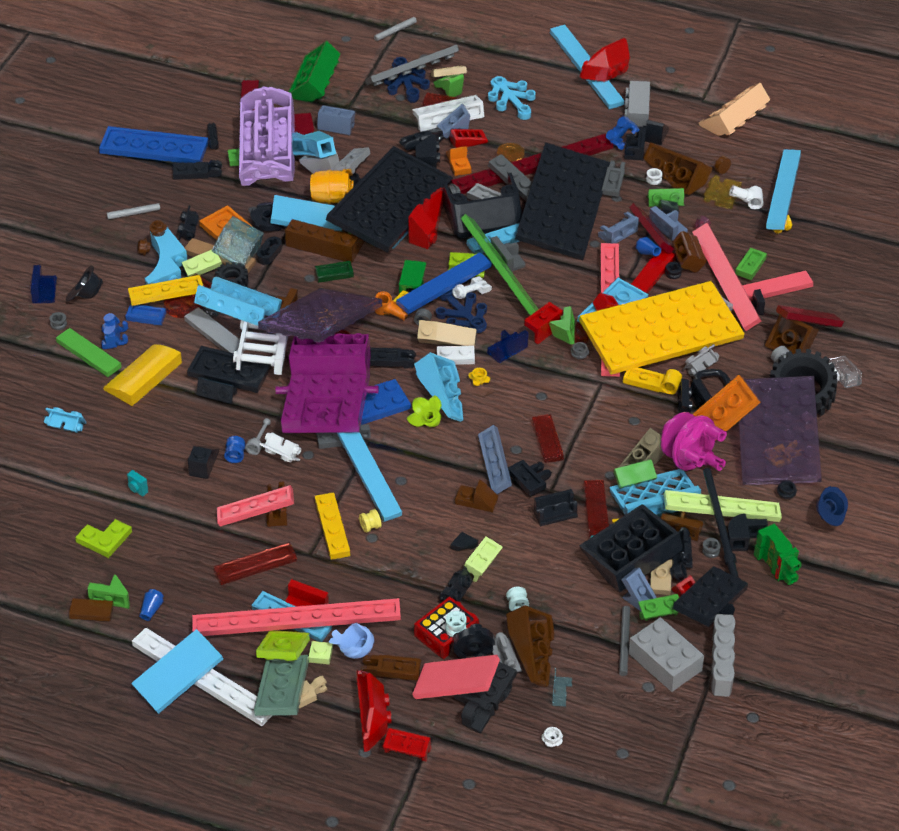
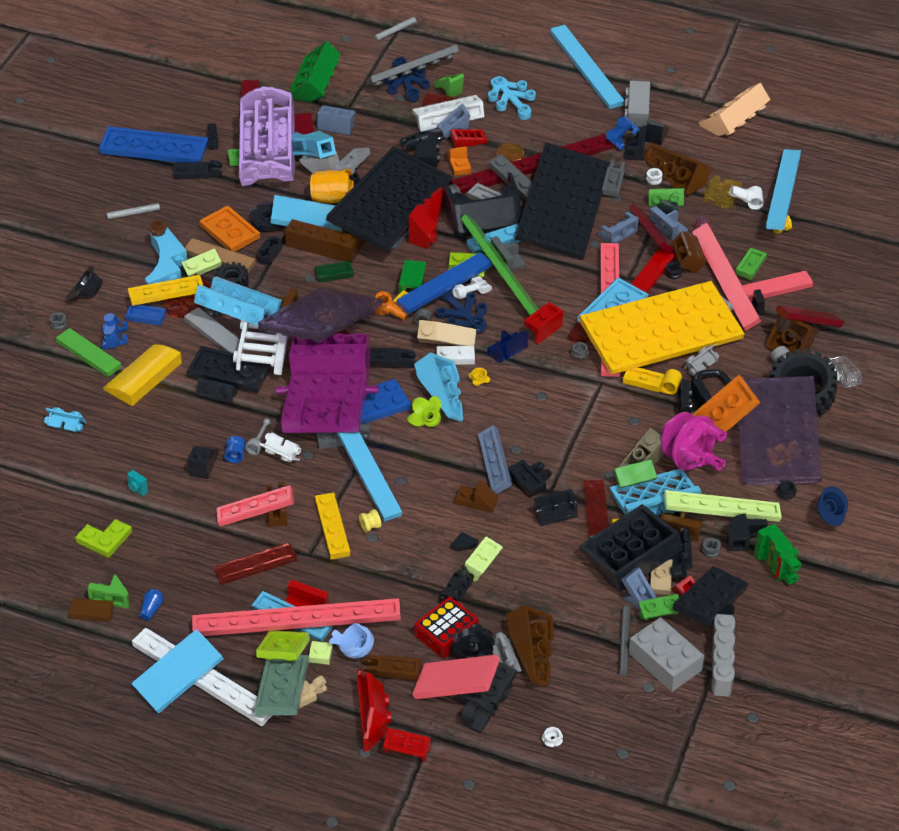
(43, 287): clear blue panel -> none
(143, 246): reddish brown plate -> none
(188, 226): black hinge -> none
(238, 241): clear light blue slope -> none
(448, 71): tan tile -> none
(455, 622): light aqua wheel -> none
(517, 598): light aqua wheel -> none
(547, 438): clear red tile -> none
(560, 694): clear light blue piece -> none
(564, 328): bright green slope -> none
(604, 301): red slope -> none
(607, 62): red wedge -> none
(647, 247): blue cone -> none
(722, 164): reddish brown tile -> none
(729, 558): black bar -> none

